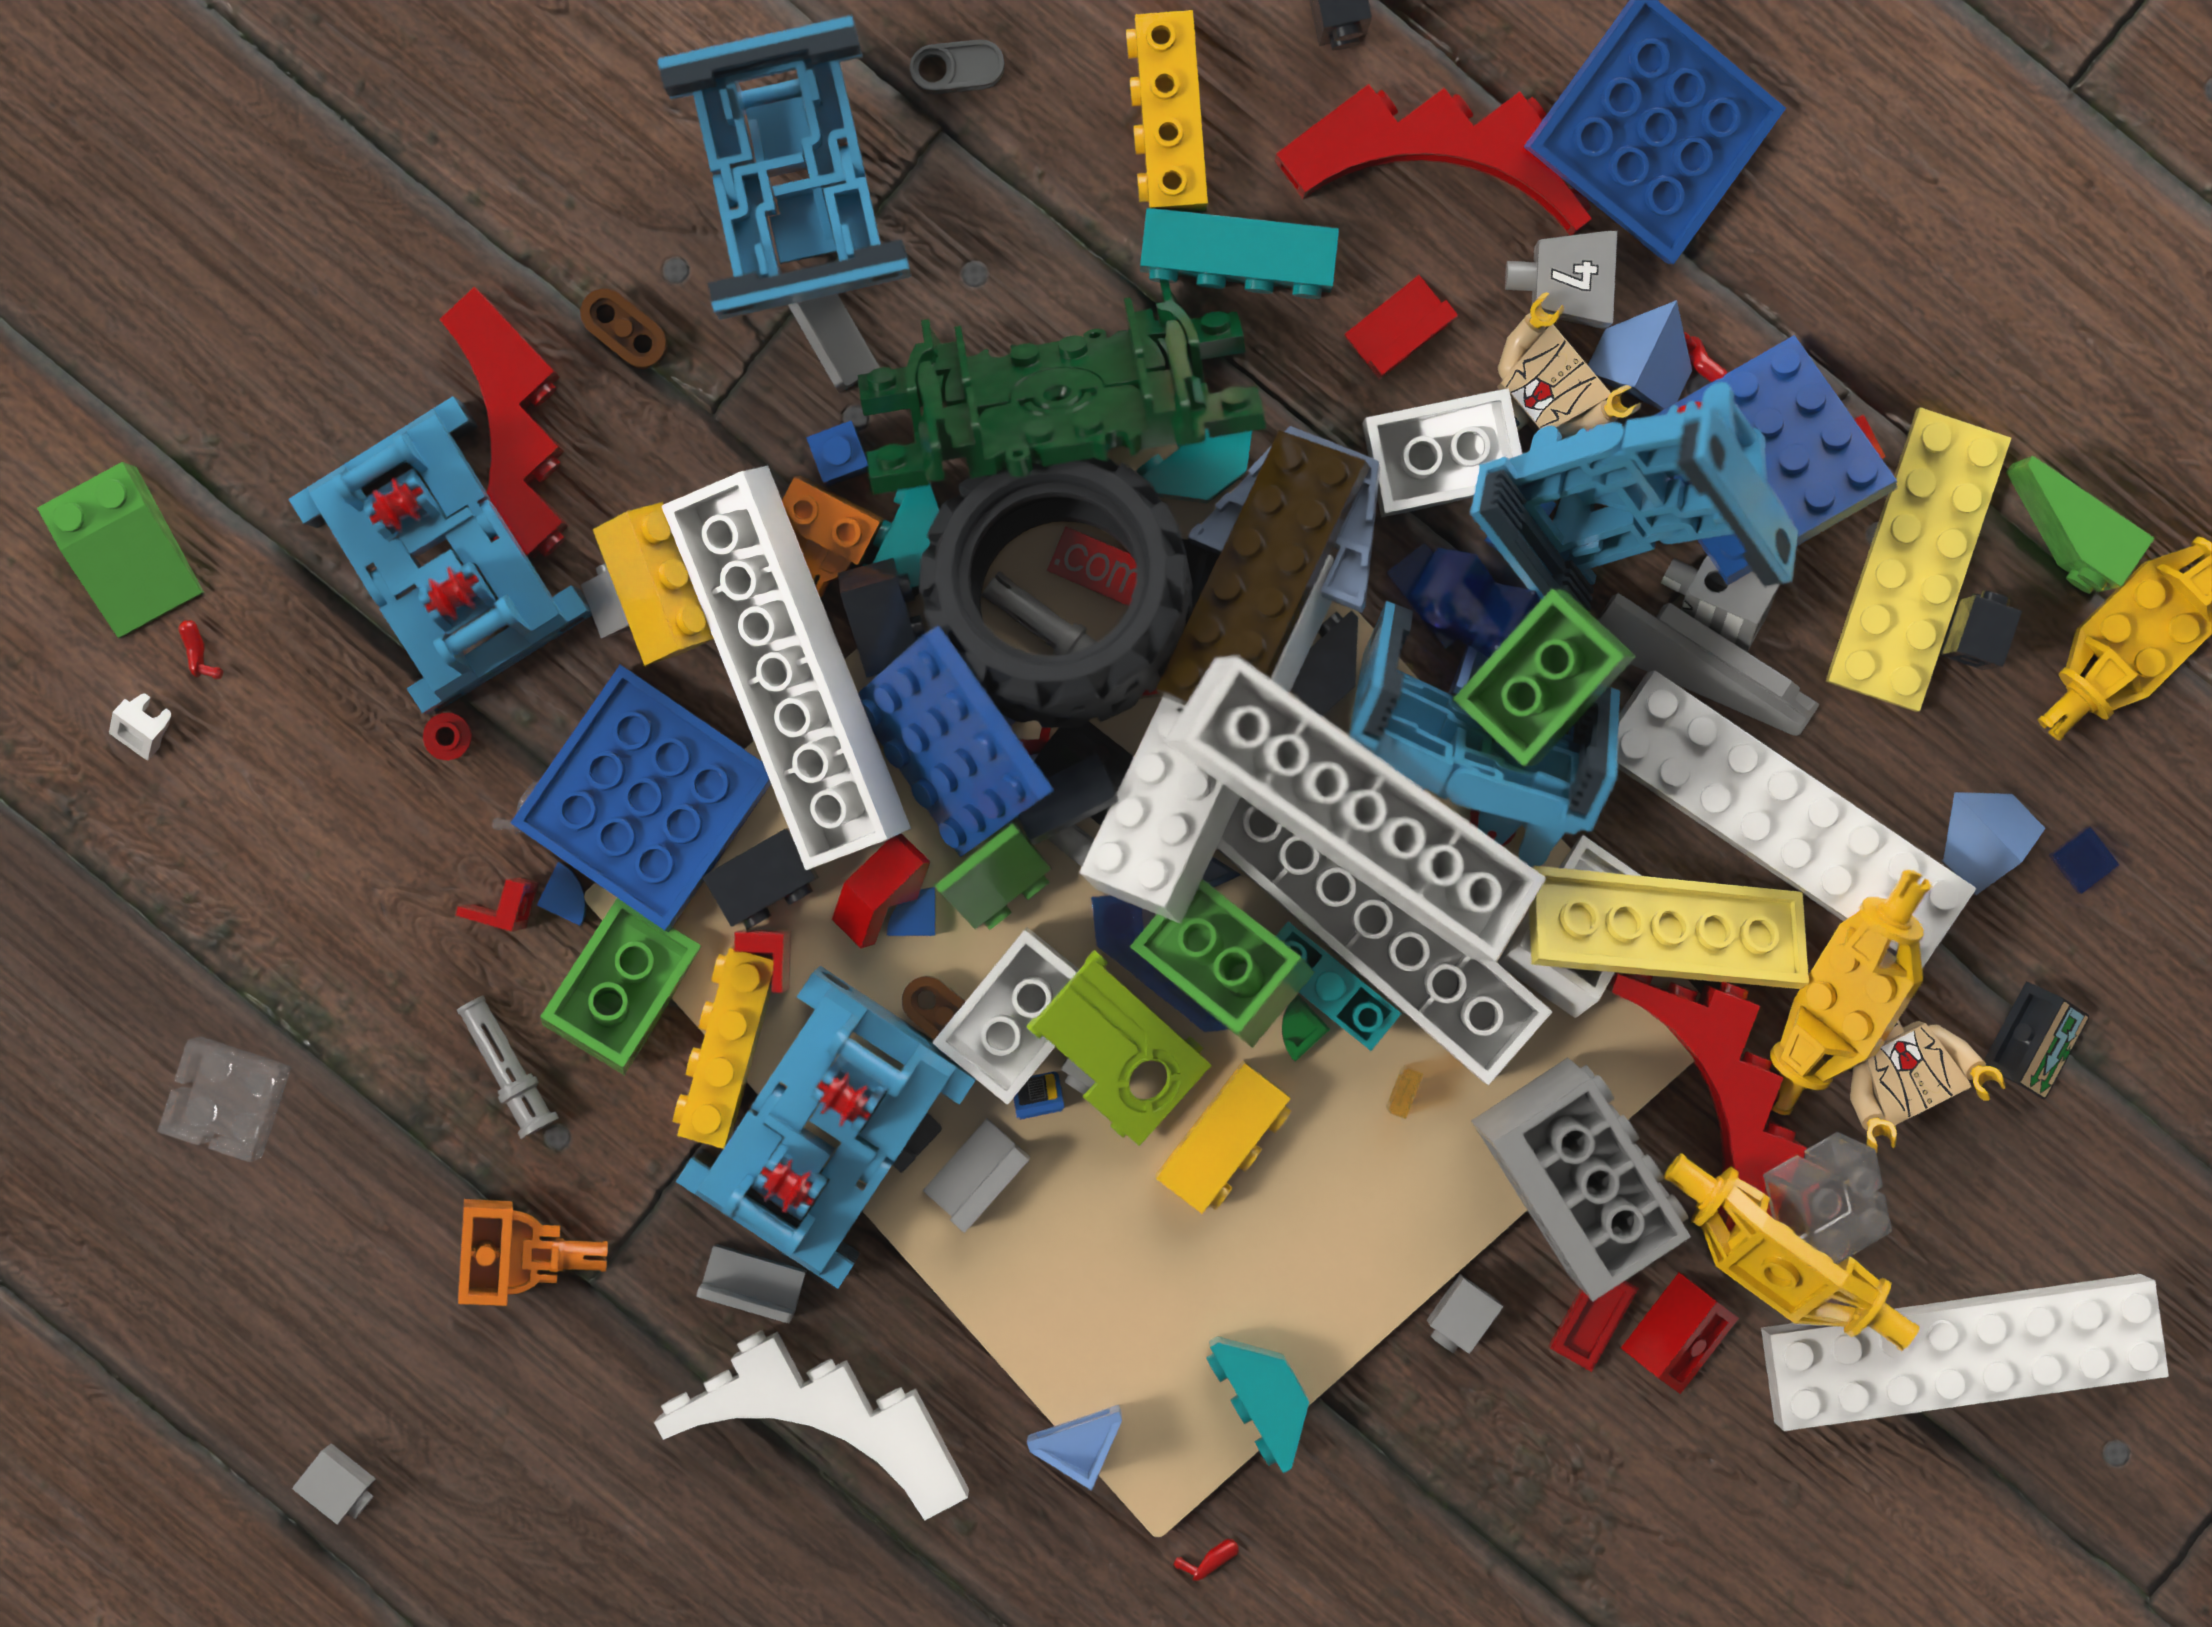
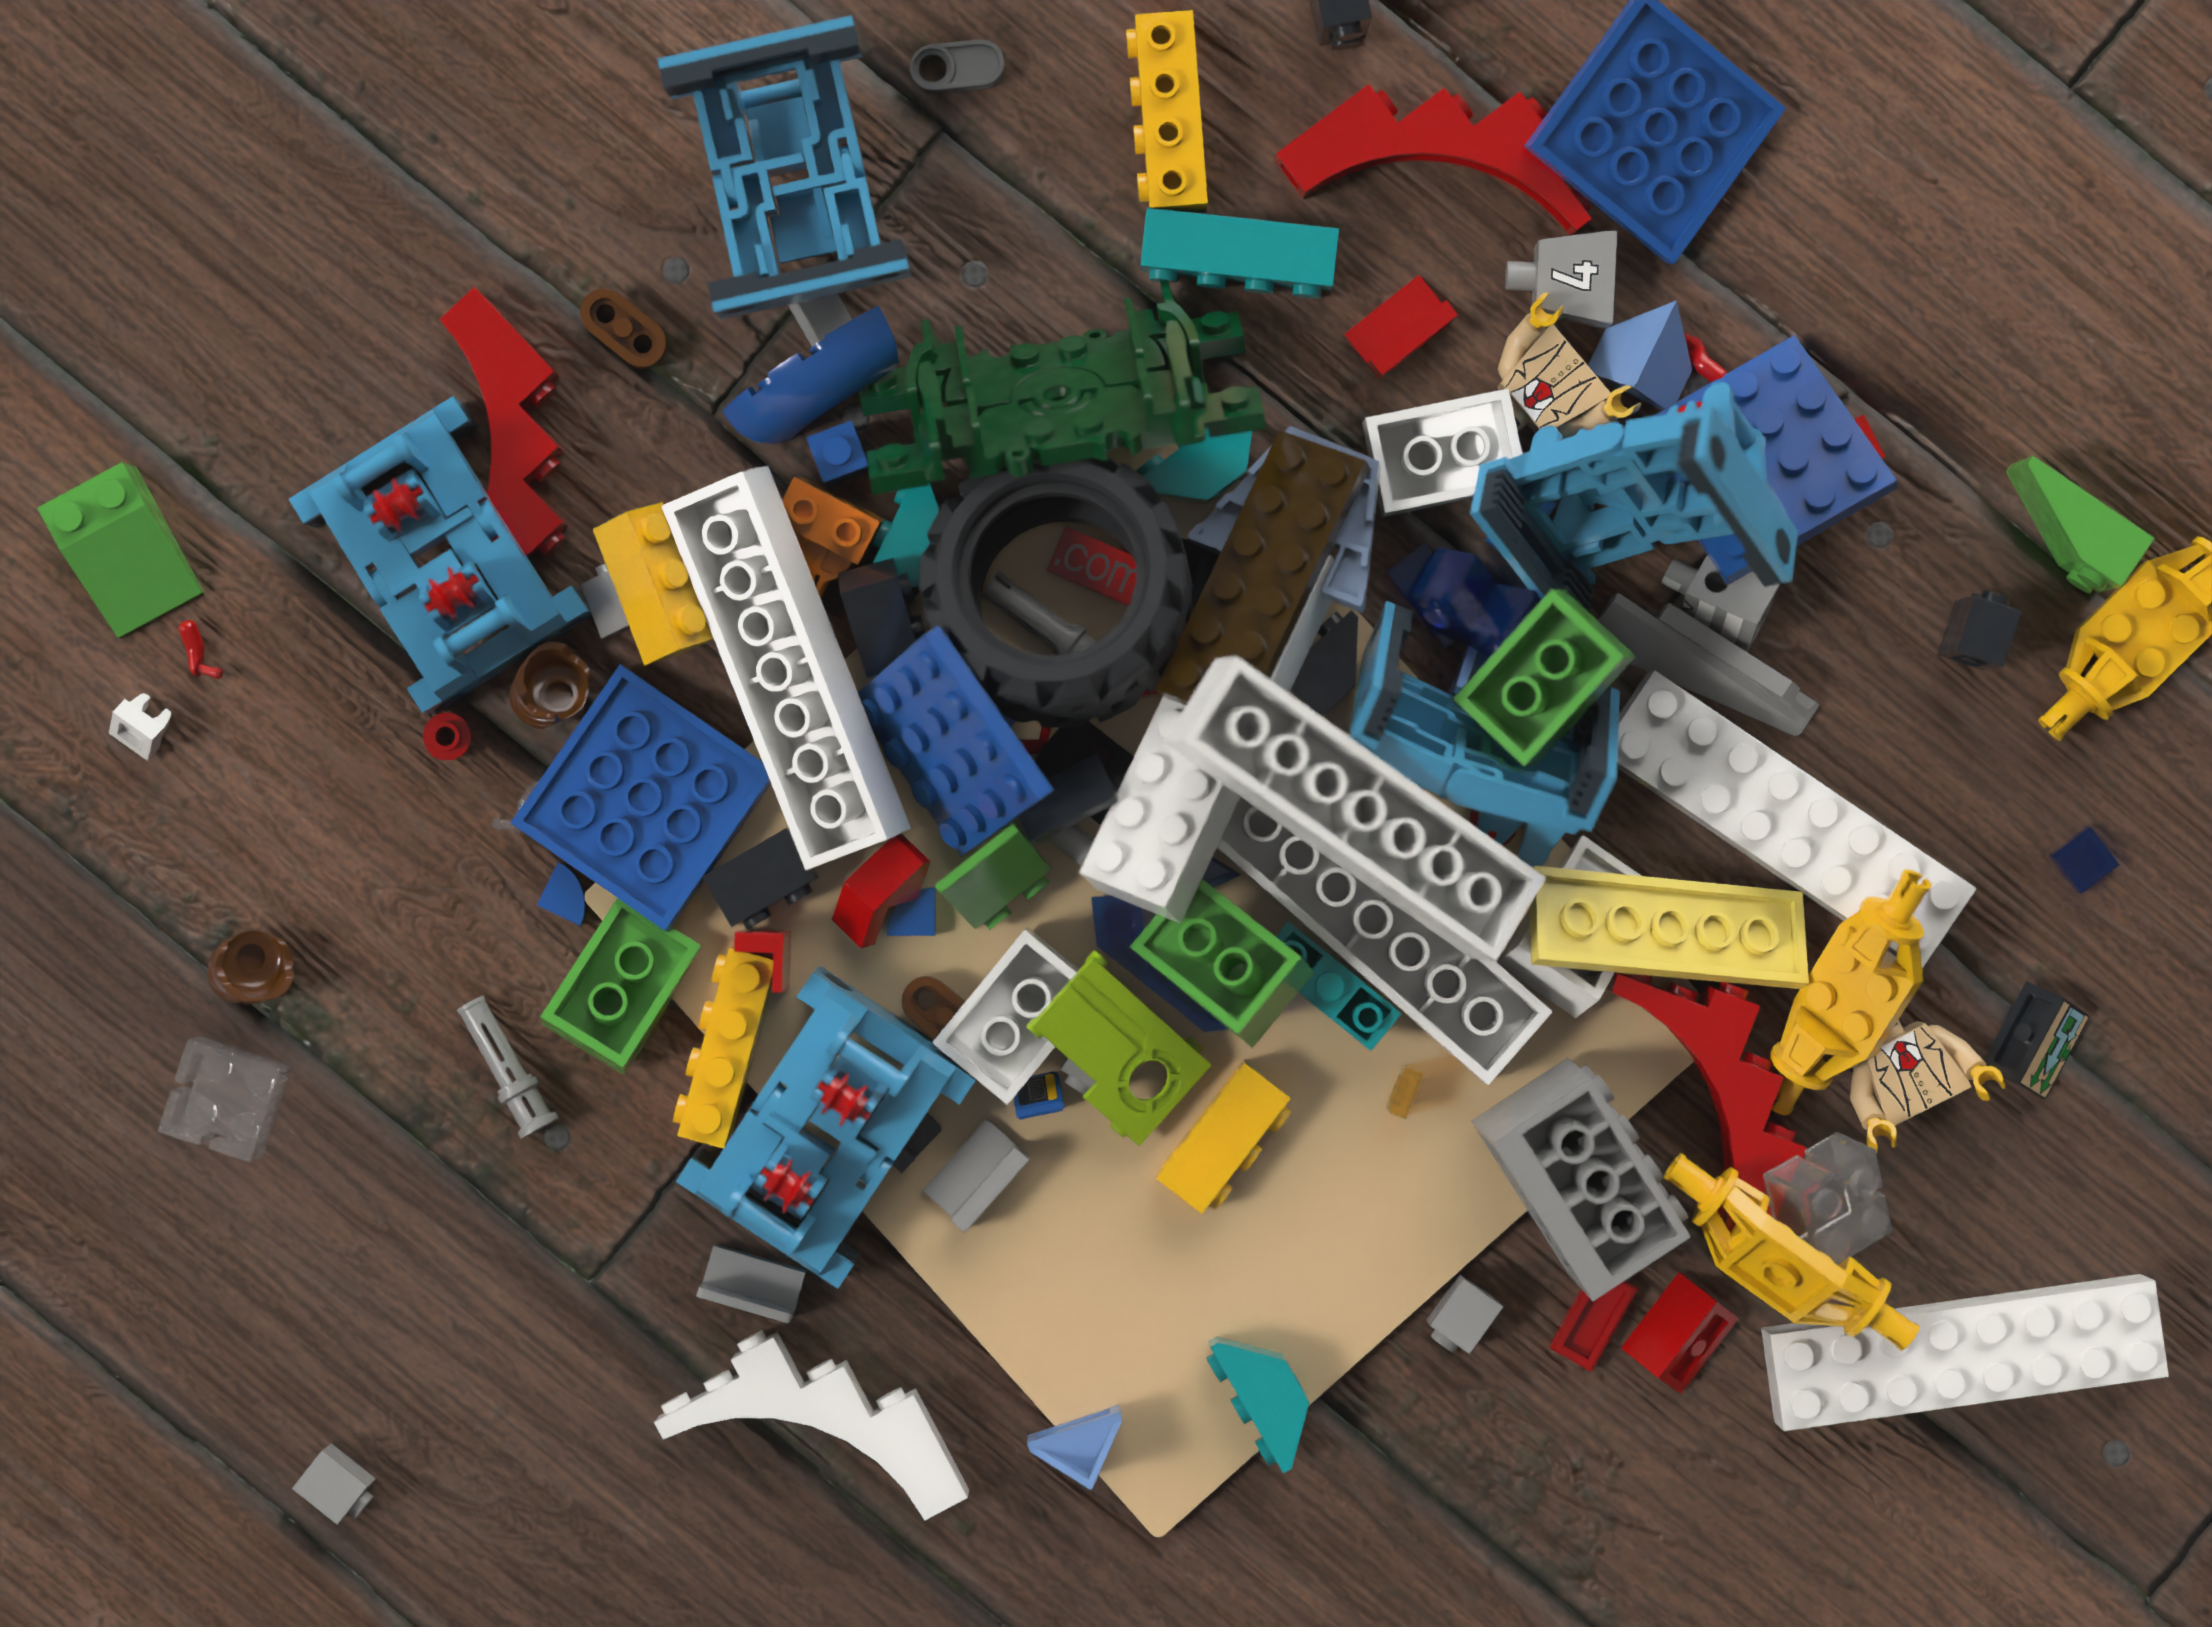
(251, 968): none -> reddish brown hair
(506, 1251): orange brick -> none
(512, 909): red panel -> none
(550, 686): none -> reddish brown hair
(809, 387): none -> blue brick
(1213, 1559): red piece -> none
(1301, 1028): green tile -> none
(1918, 559): light yellow plate -> none
(1988, 836): medium blue slope -> none

